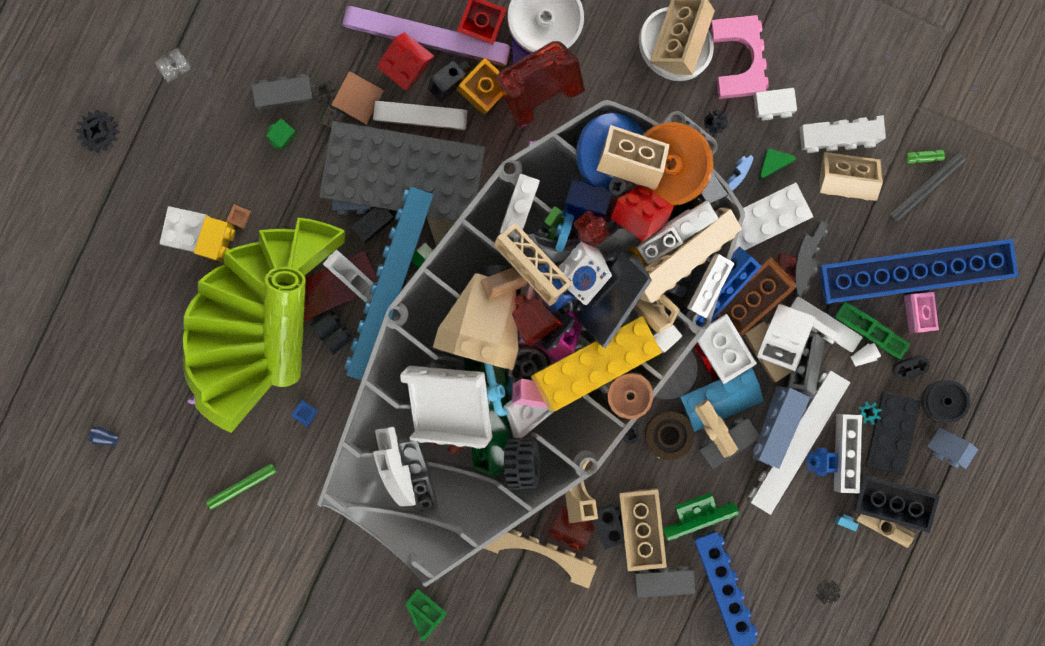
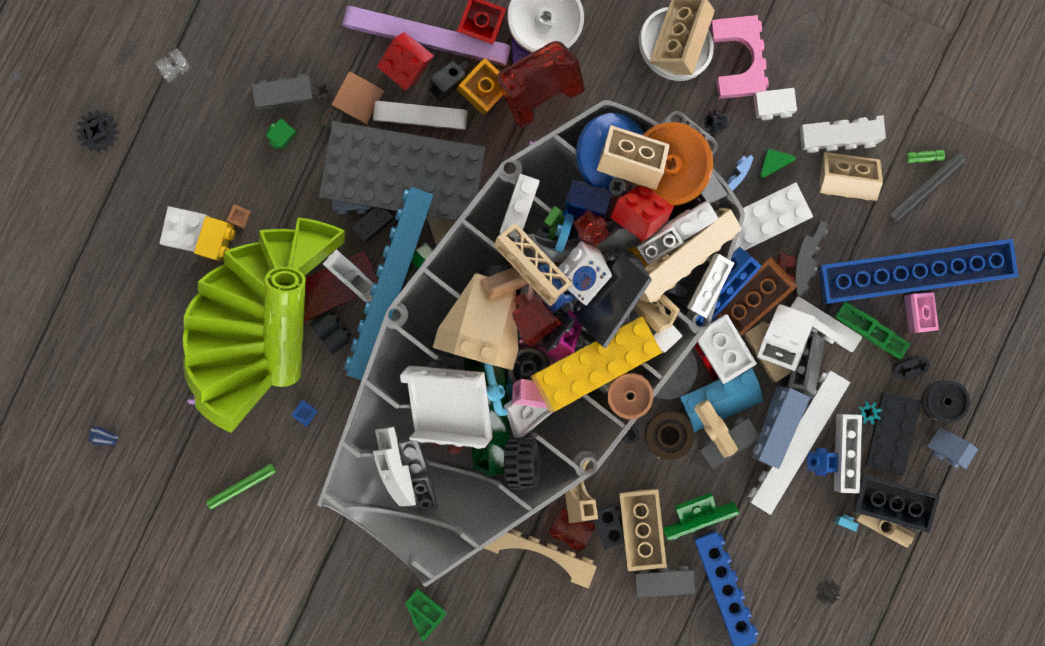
(866, 355): white cone -> none

